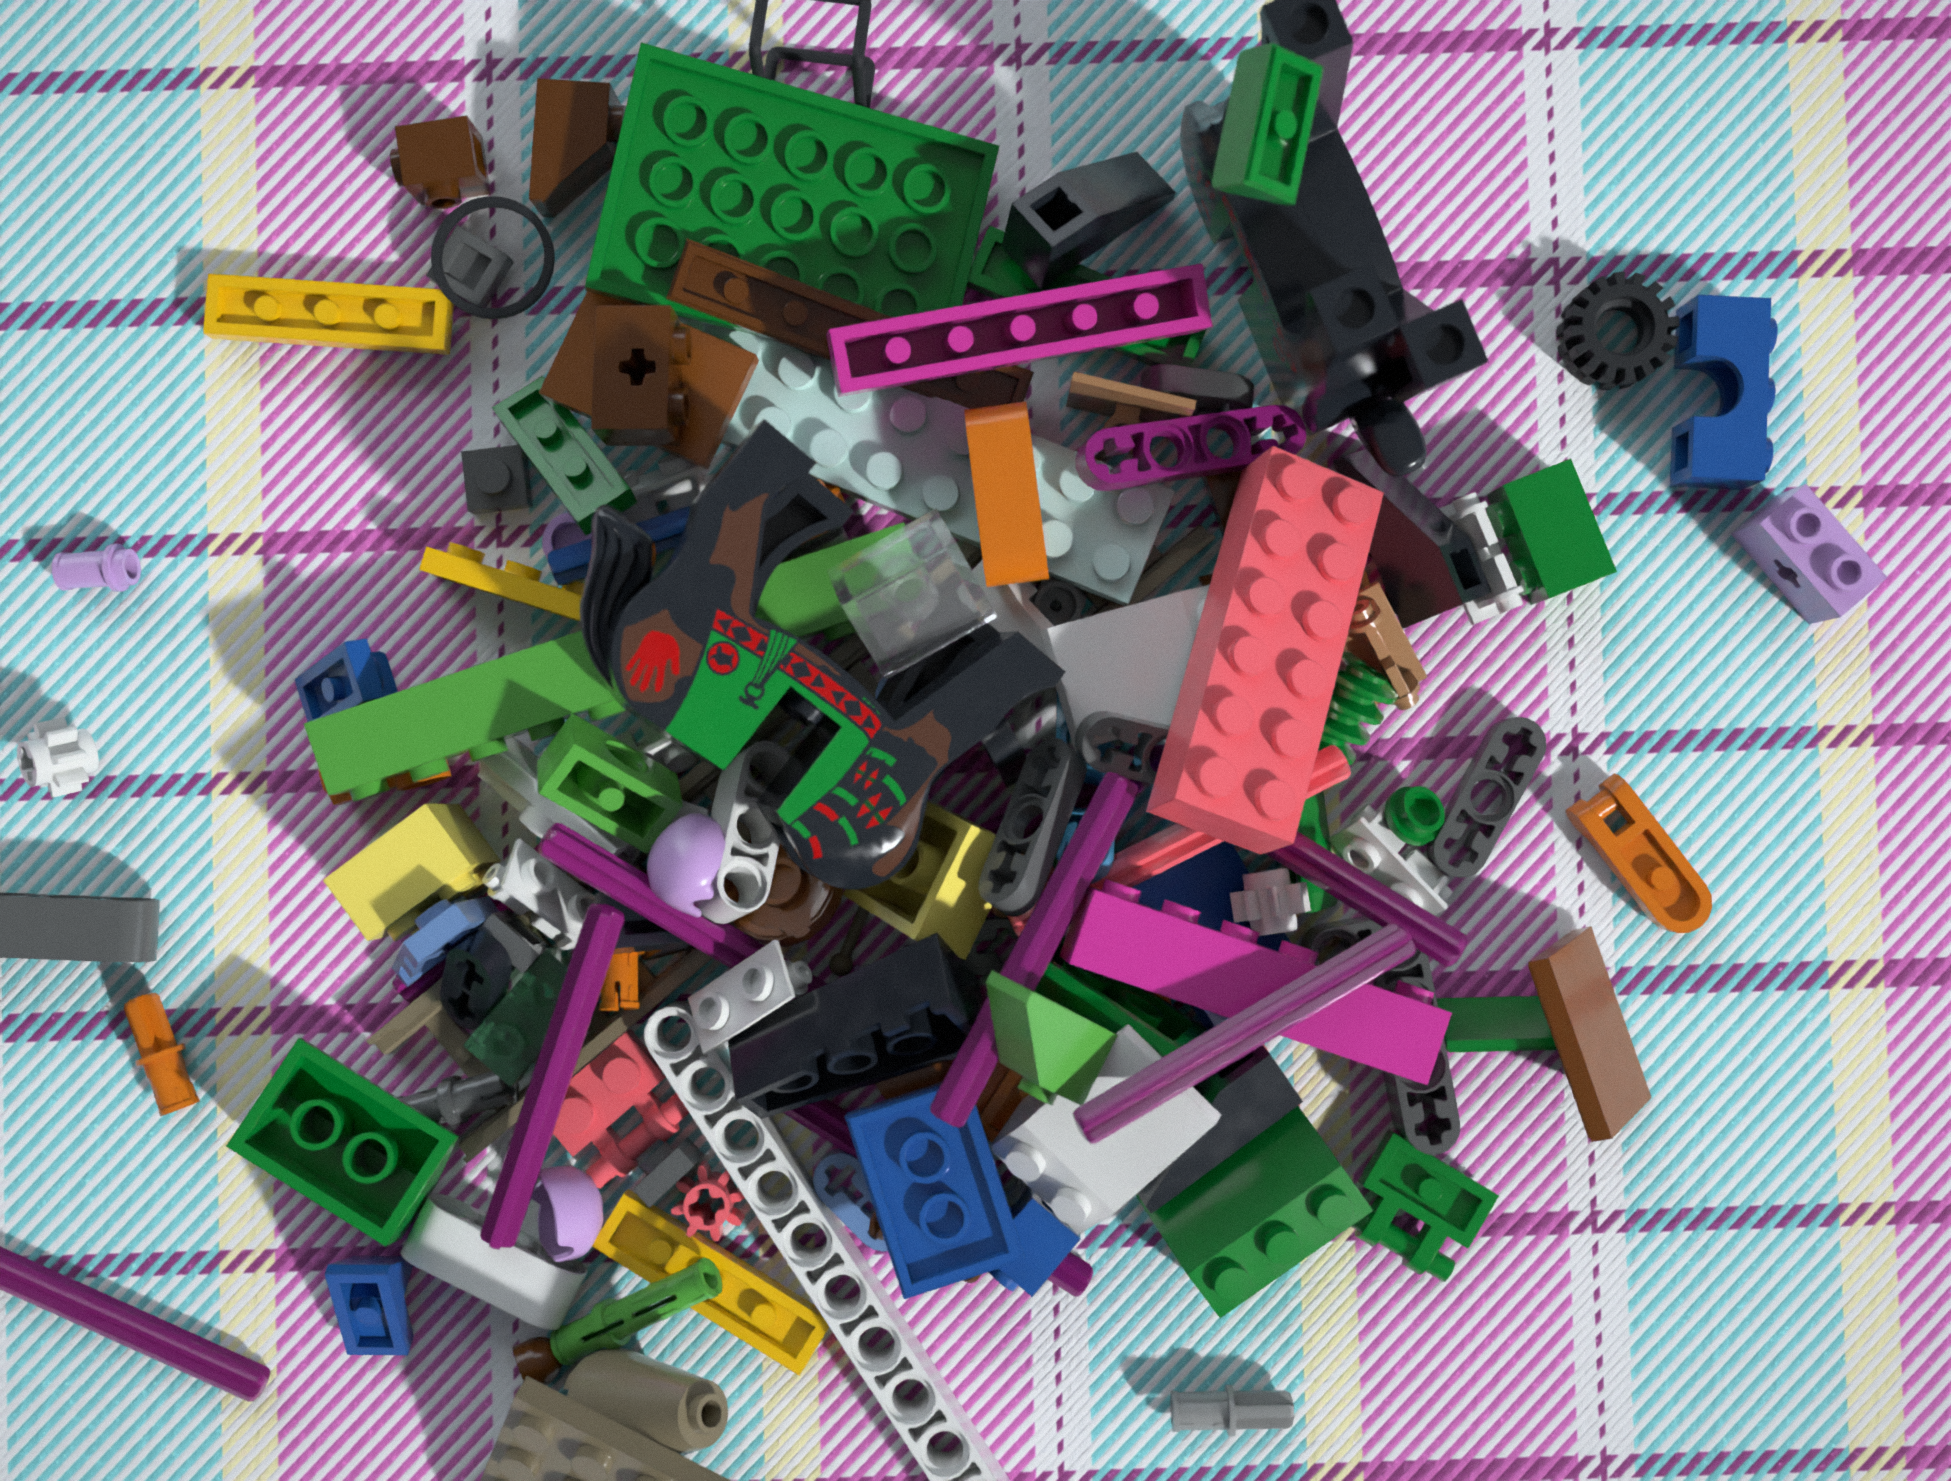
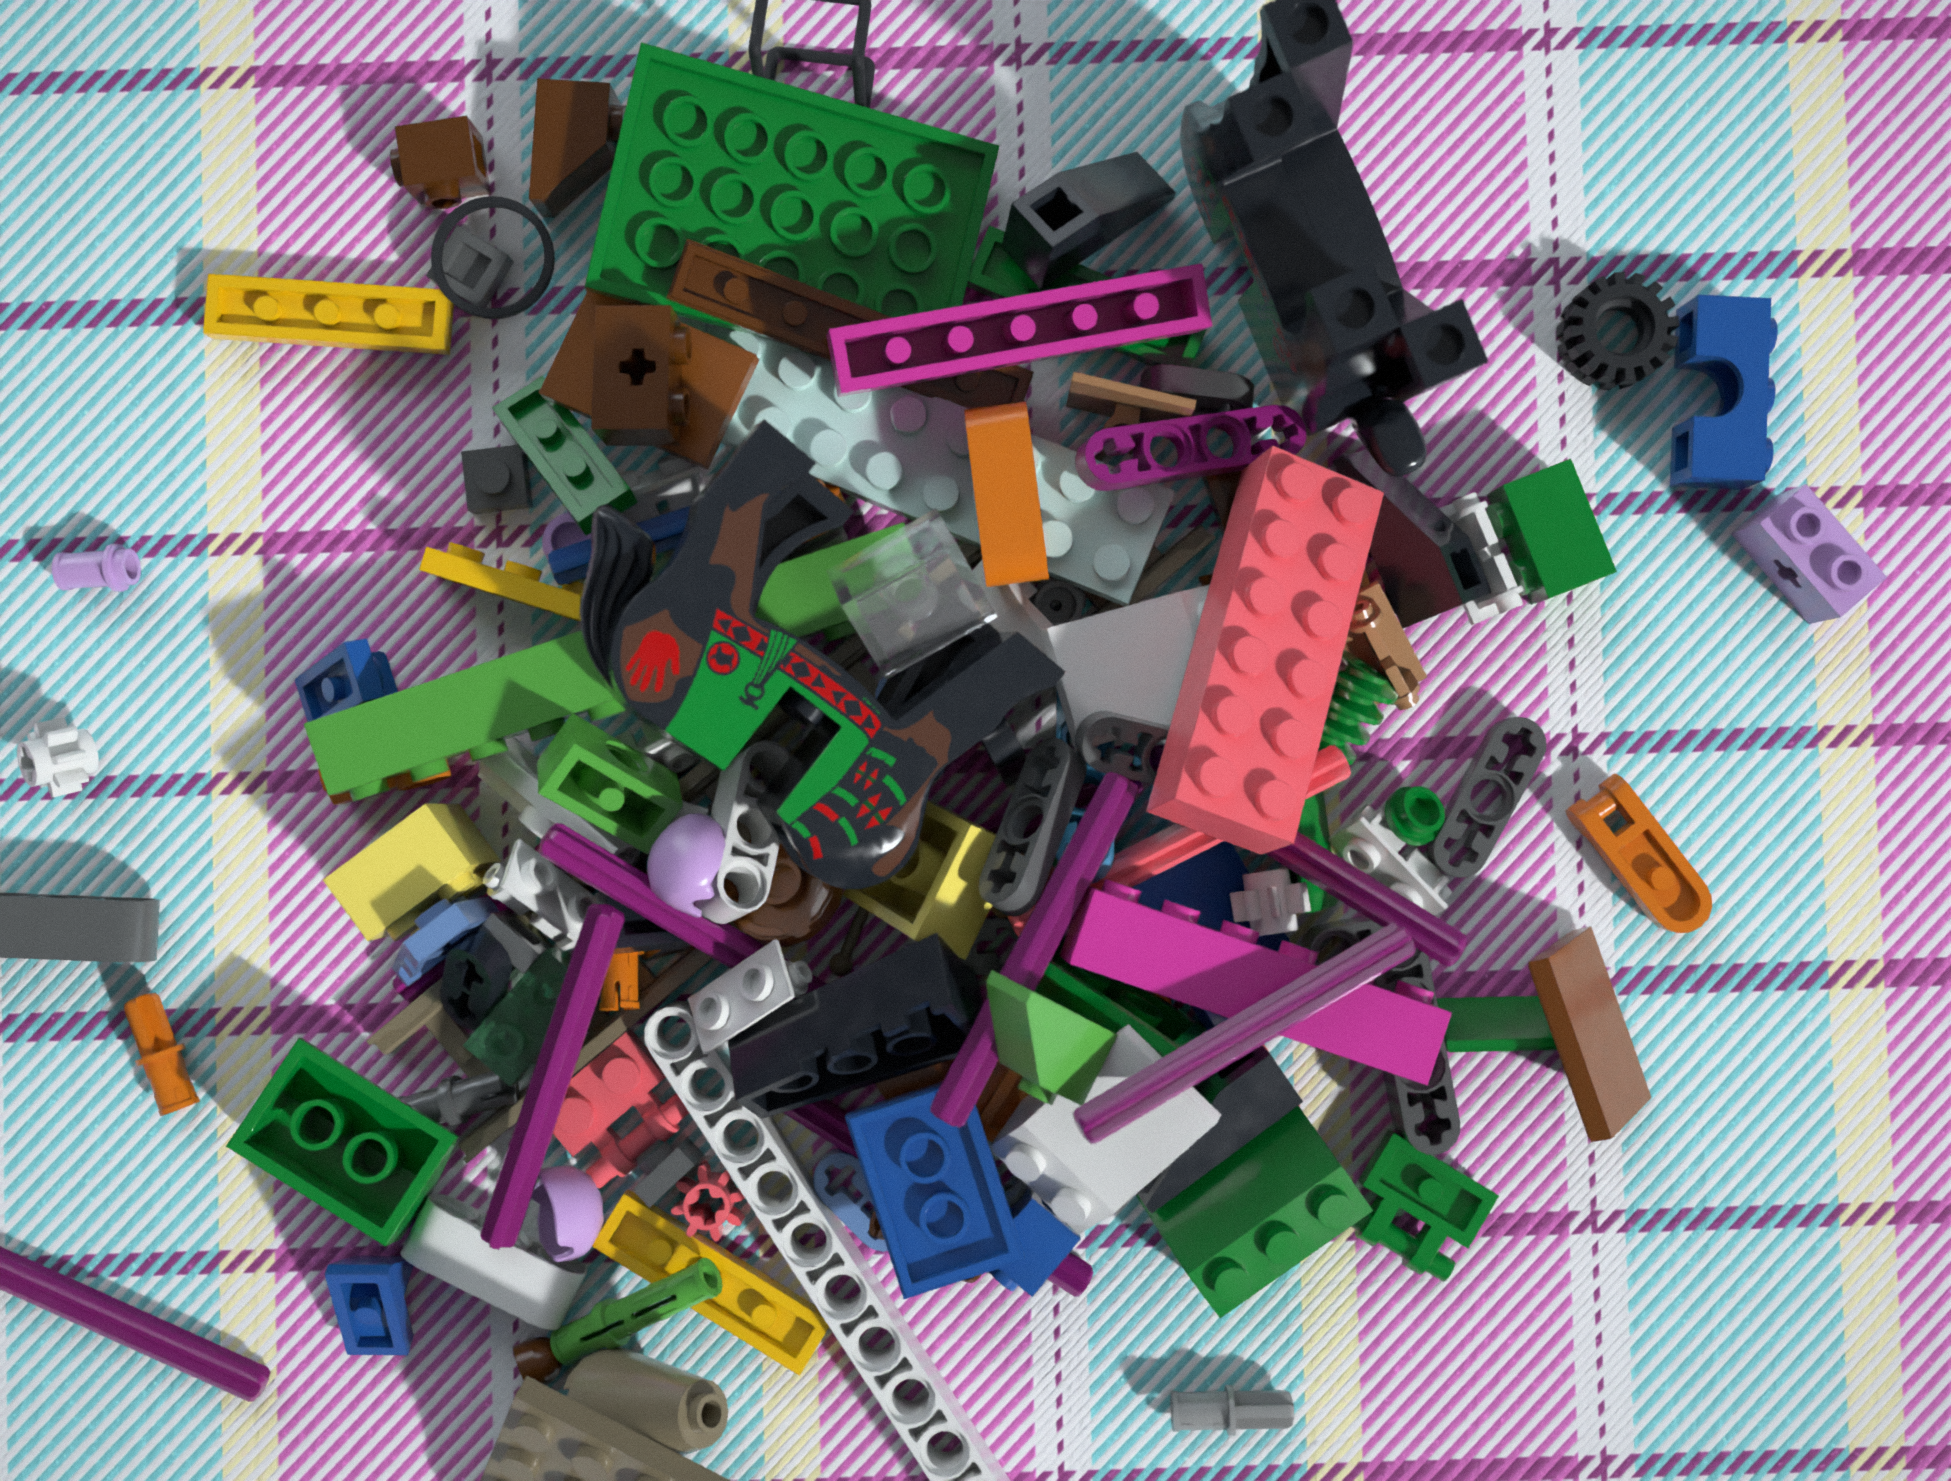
(1267, 124): green slope -> none

